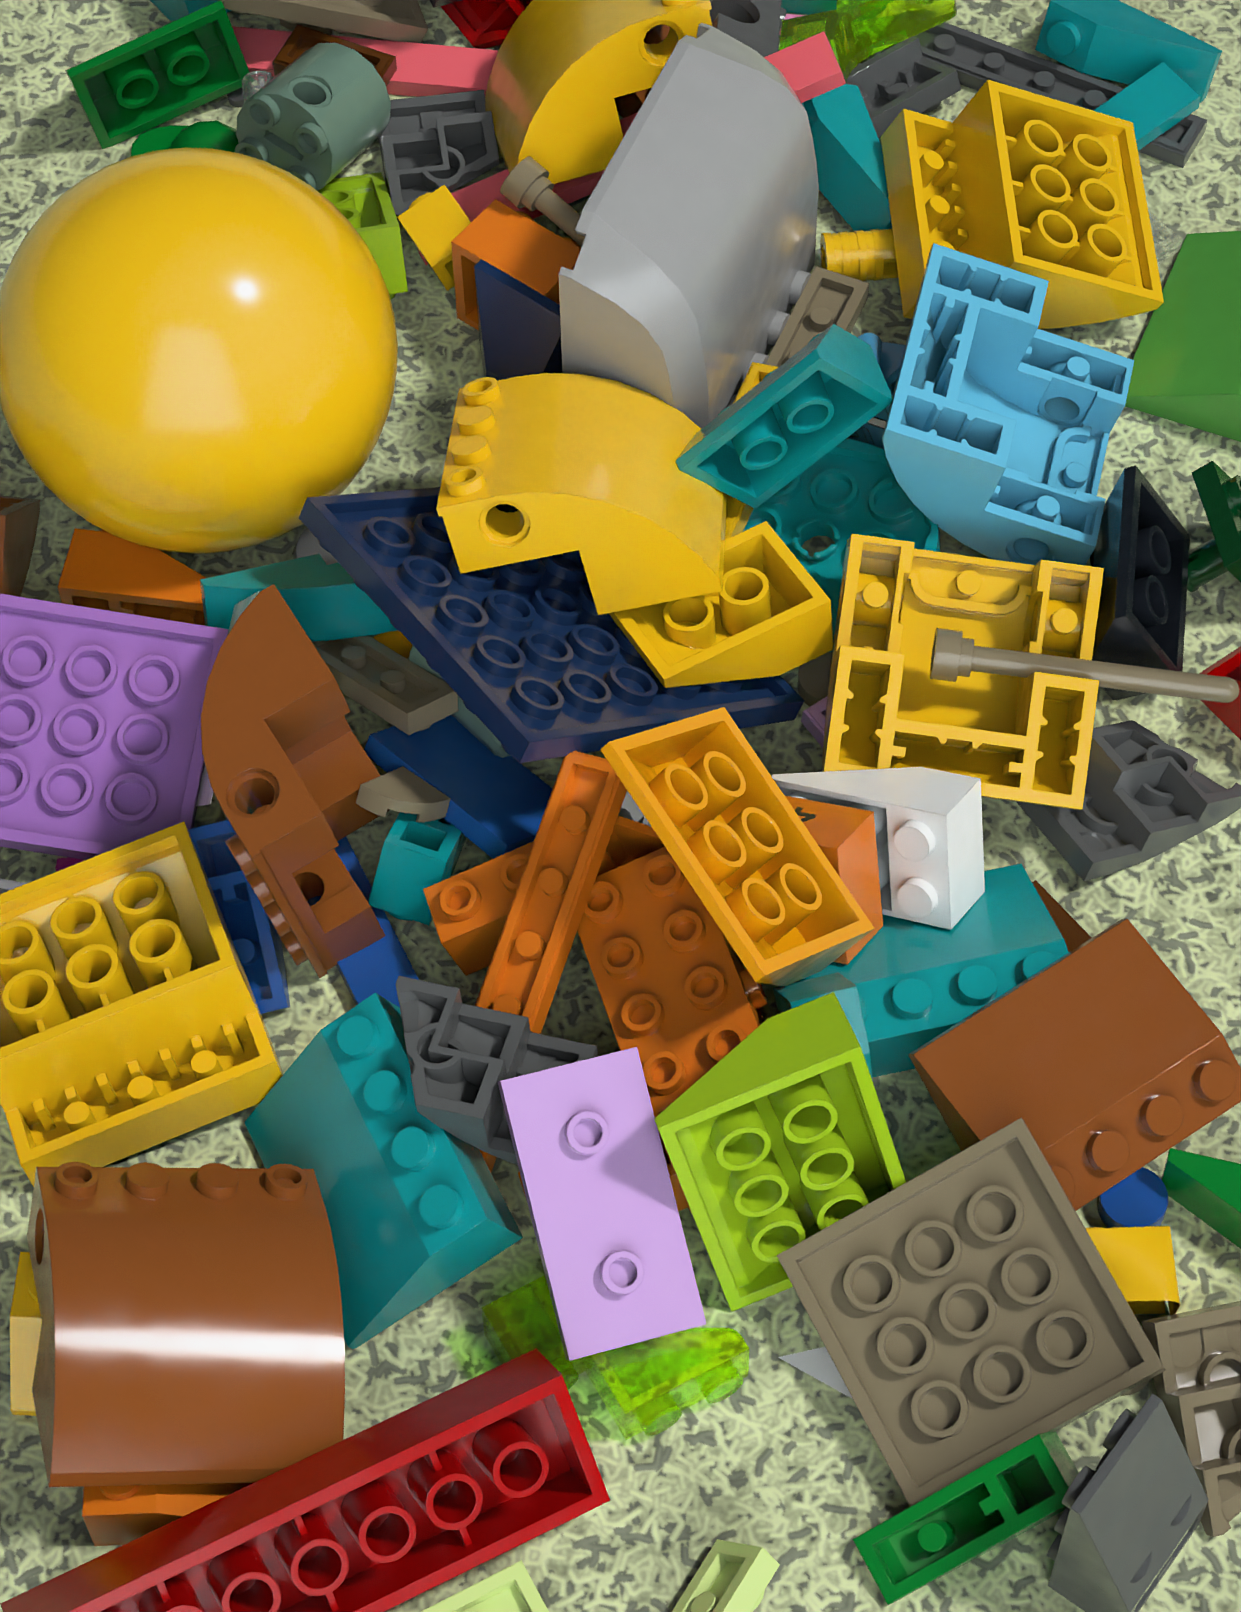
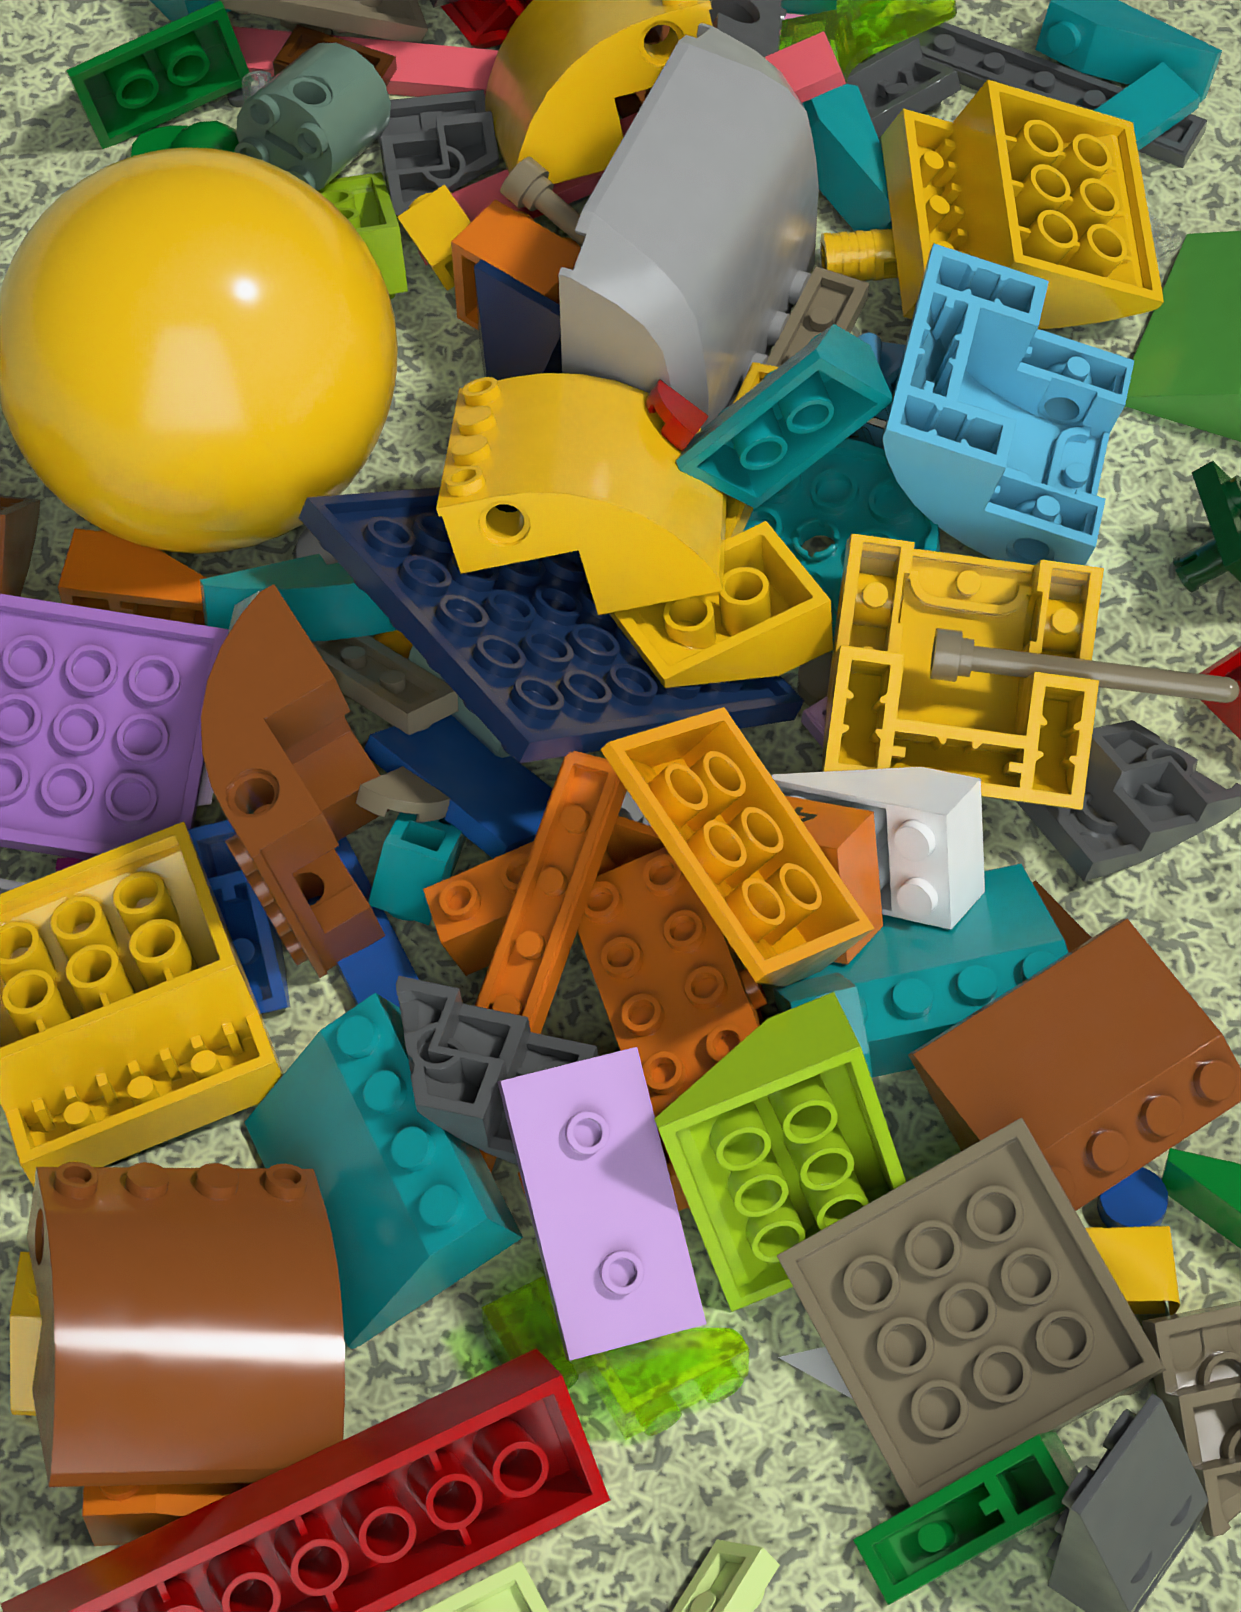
(680, 415): none -> red tile
(1142, 581): black slope -> none

